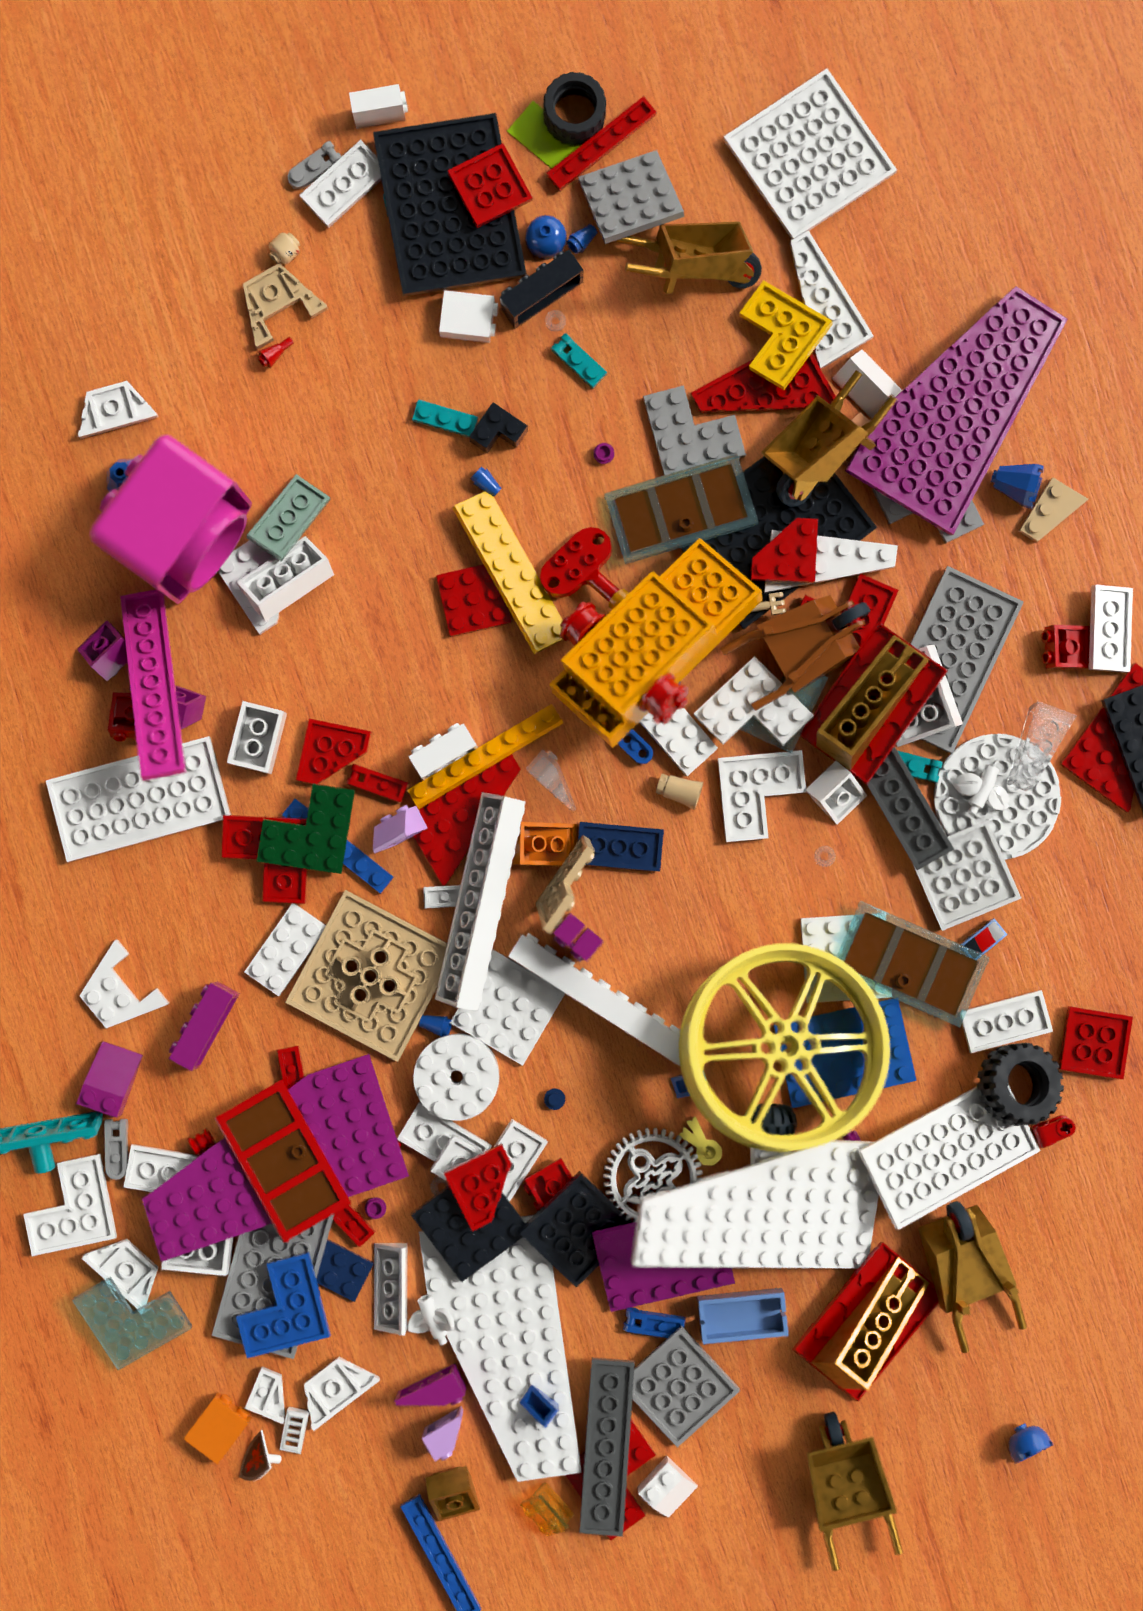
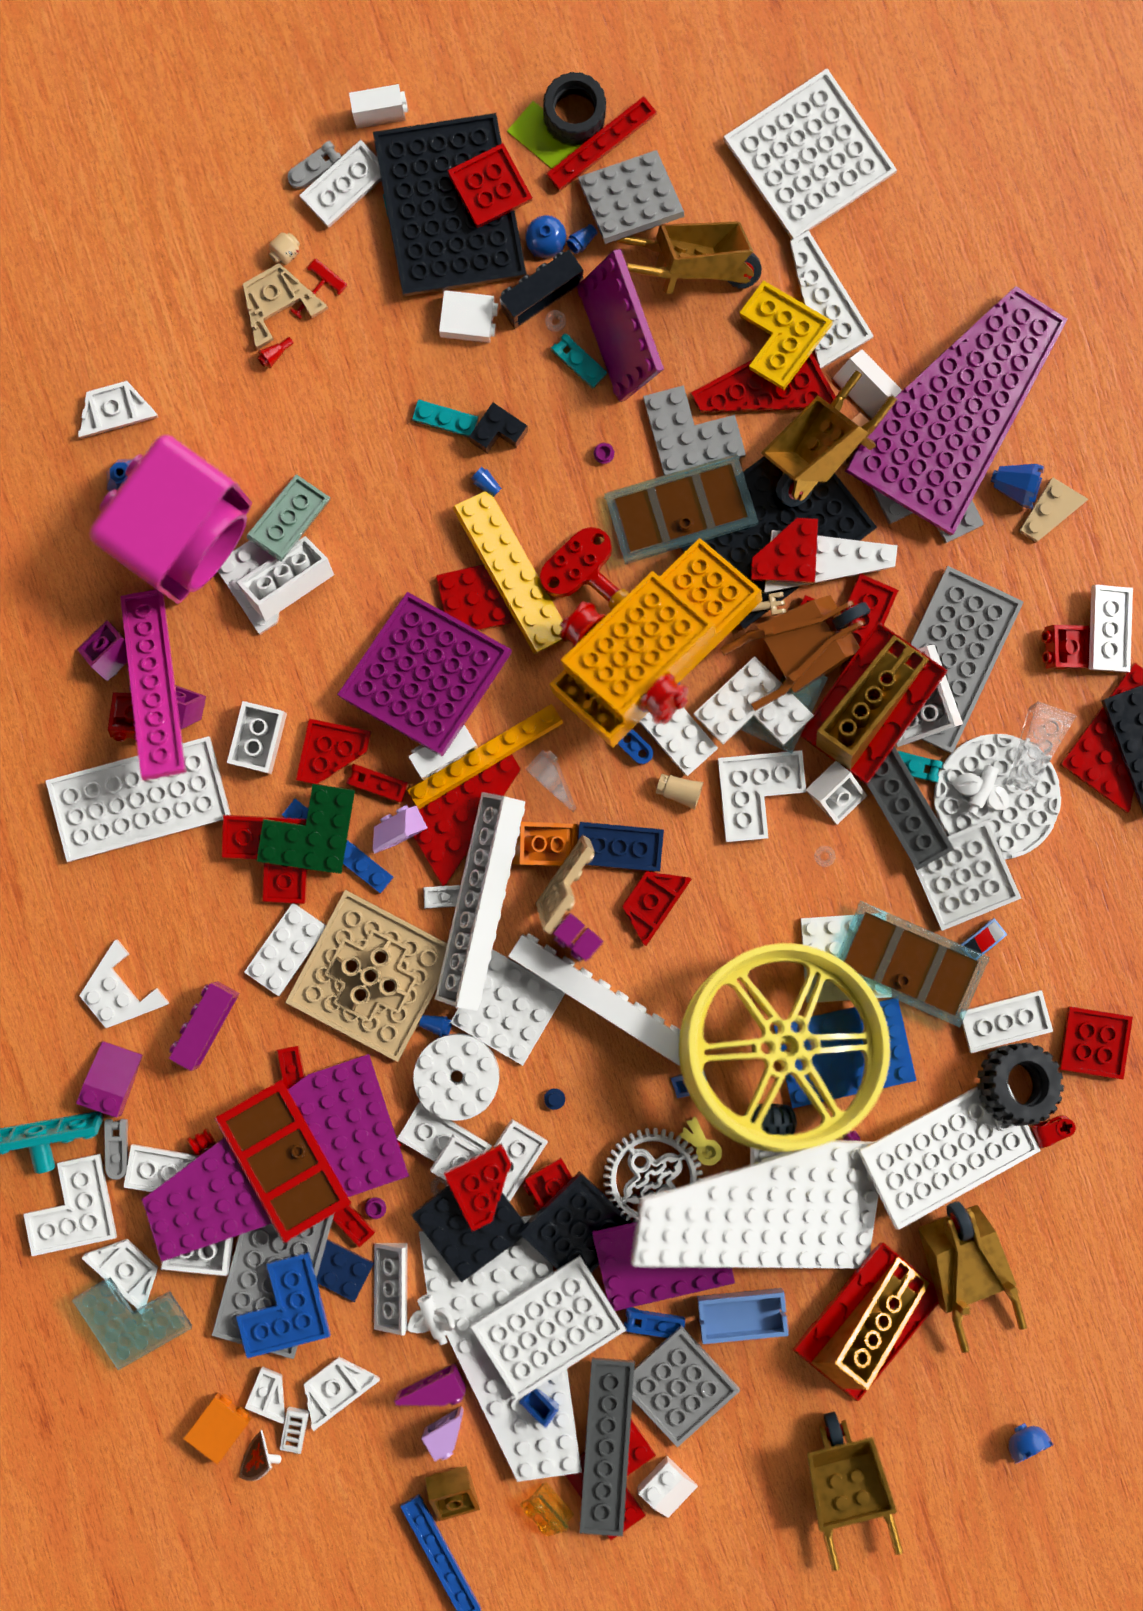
(327, 276): none -> red piece
(425, 673): none -> magenta plate
(548, 1328): none -> white plate
(620, 326): none -> magenta plate
(653, 901): none -> red wing

